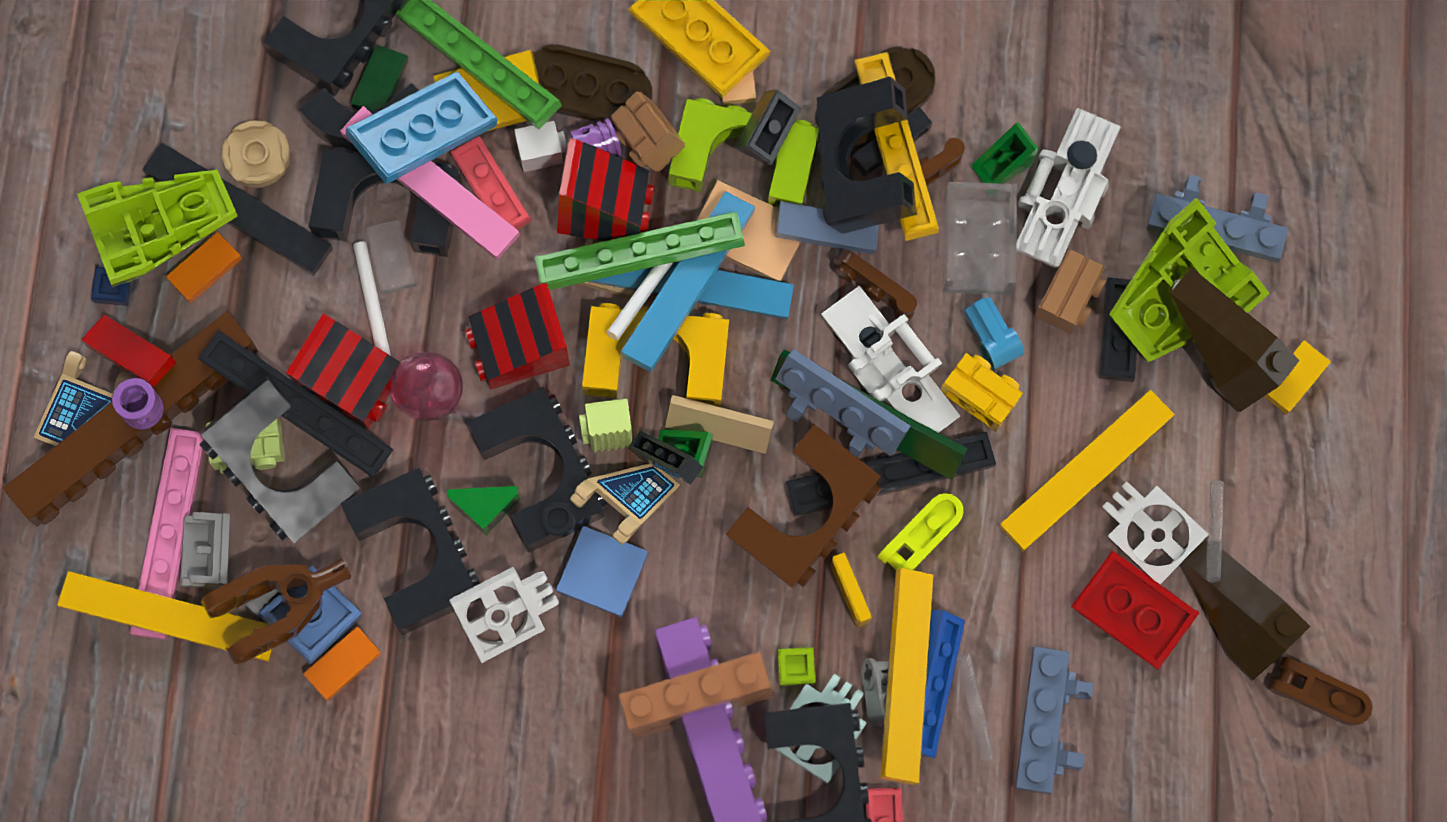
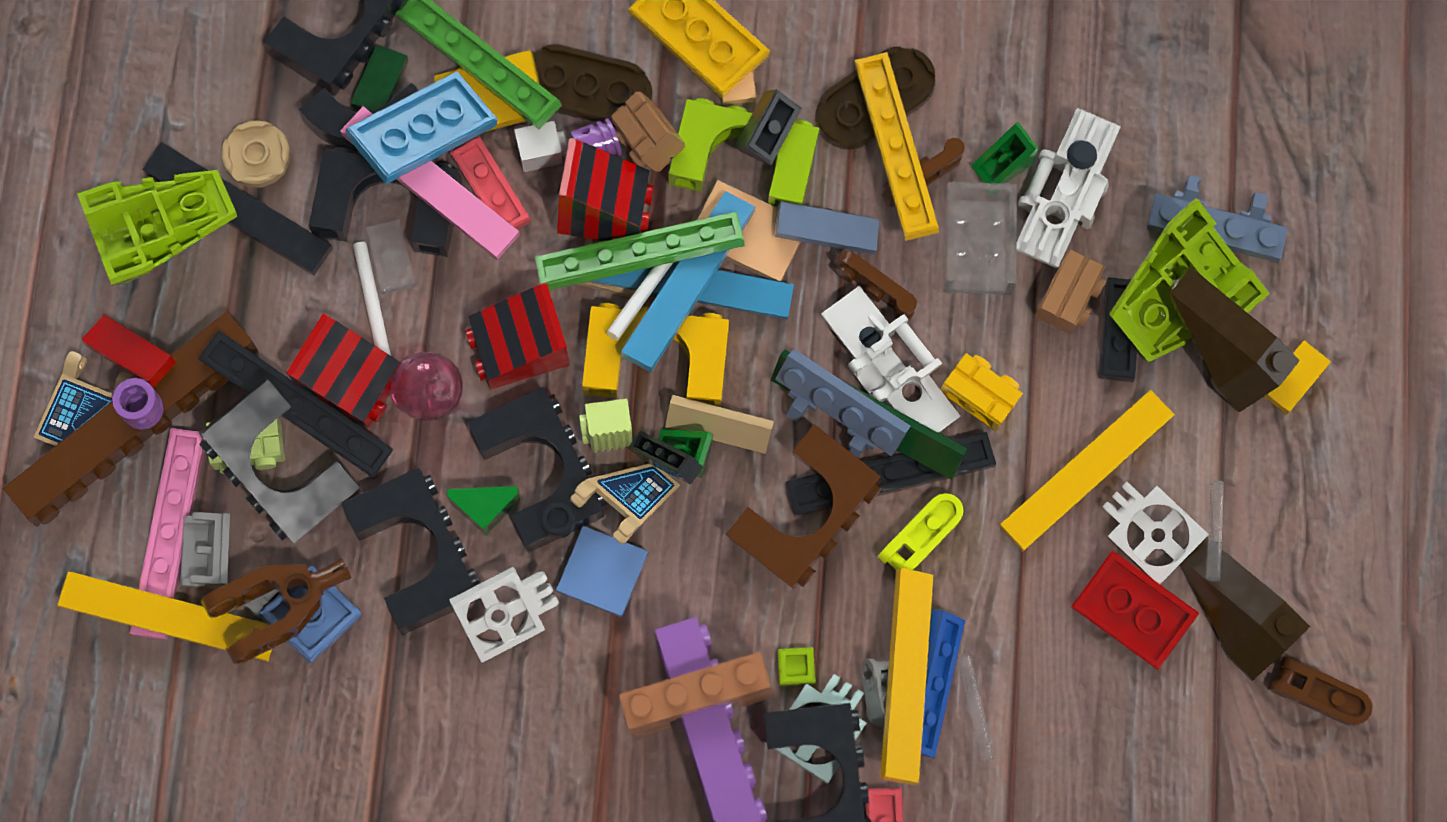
(105, 293): dark blue tile -> none
(204, 267): orange tile -> none
(342, 663): orange tile -> none
(841, 122): black arch -> none
(850, 590): yellow tile -> none
(869, 156): black piece -> none
(997, 342): dark azure piece -> none
(1048, 689): sand blue hinge -> none

